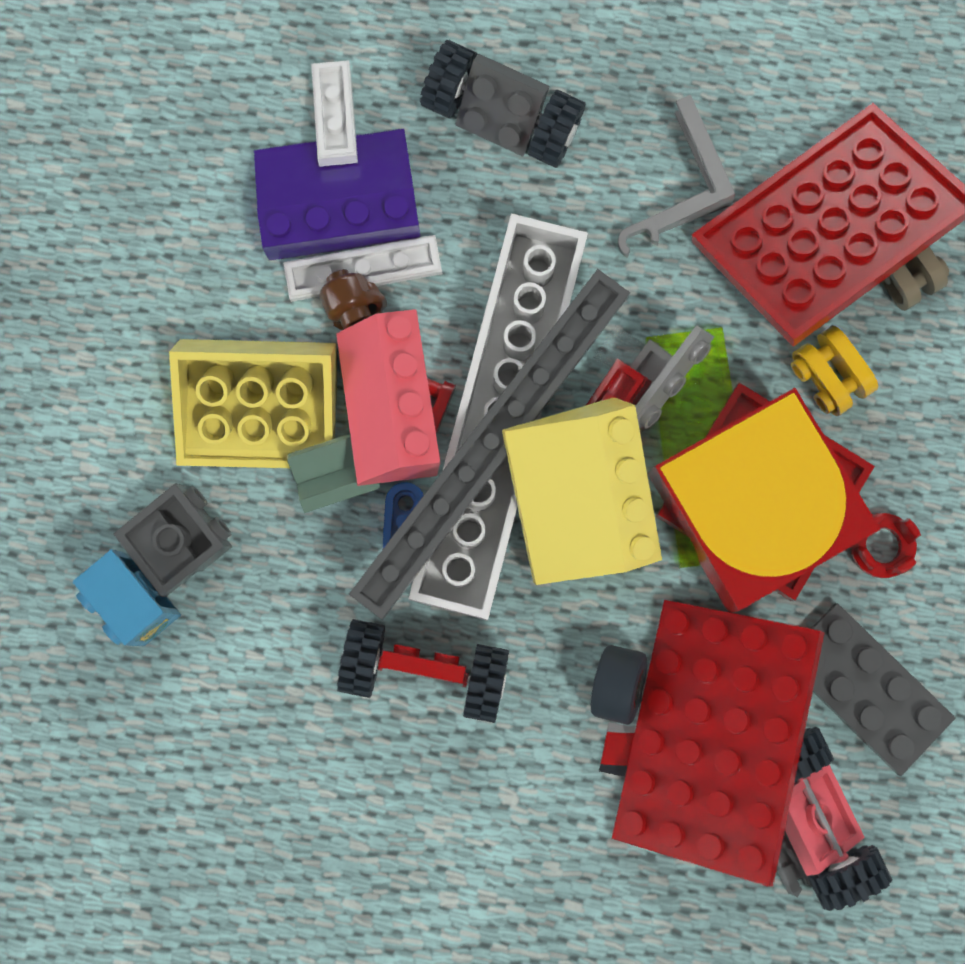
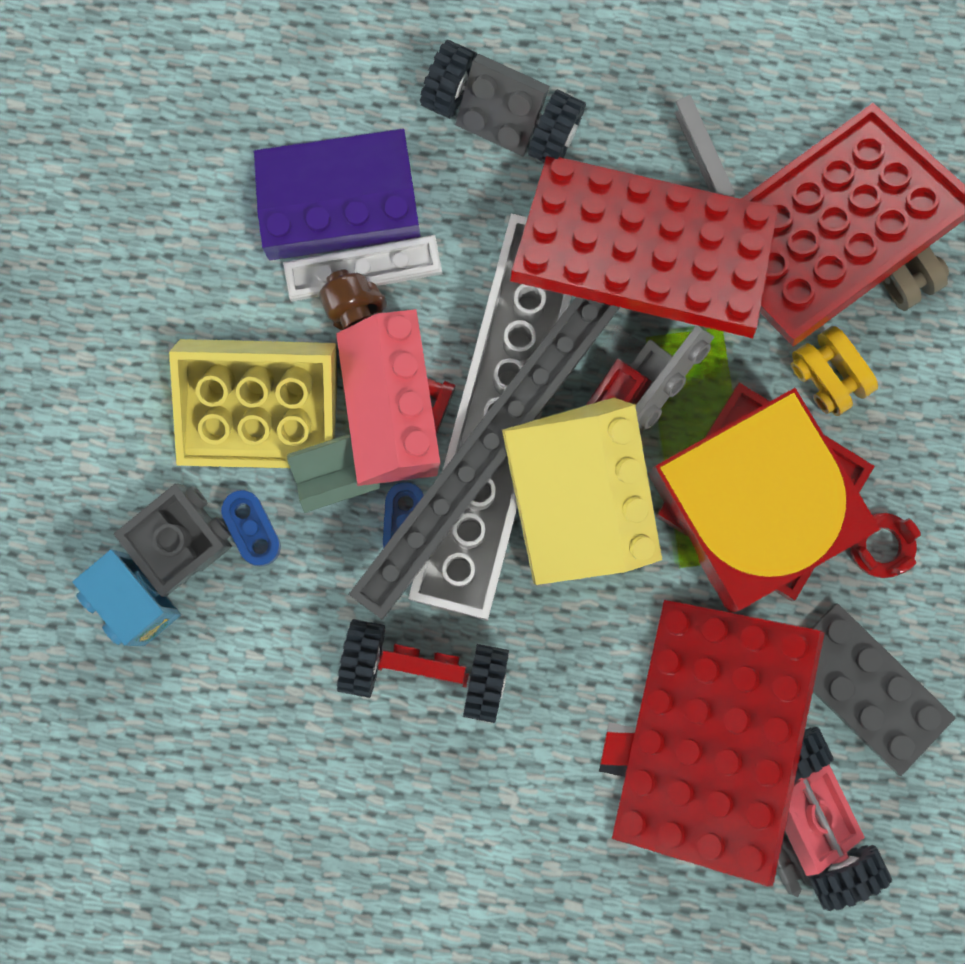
(251, 529): none -> blue plate
(334, 113): white tile -> none
(618, 684): black wheel -> none
(647, 246): none -> red plate

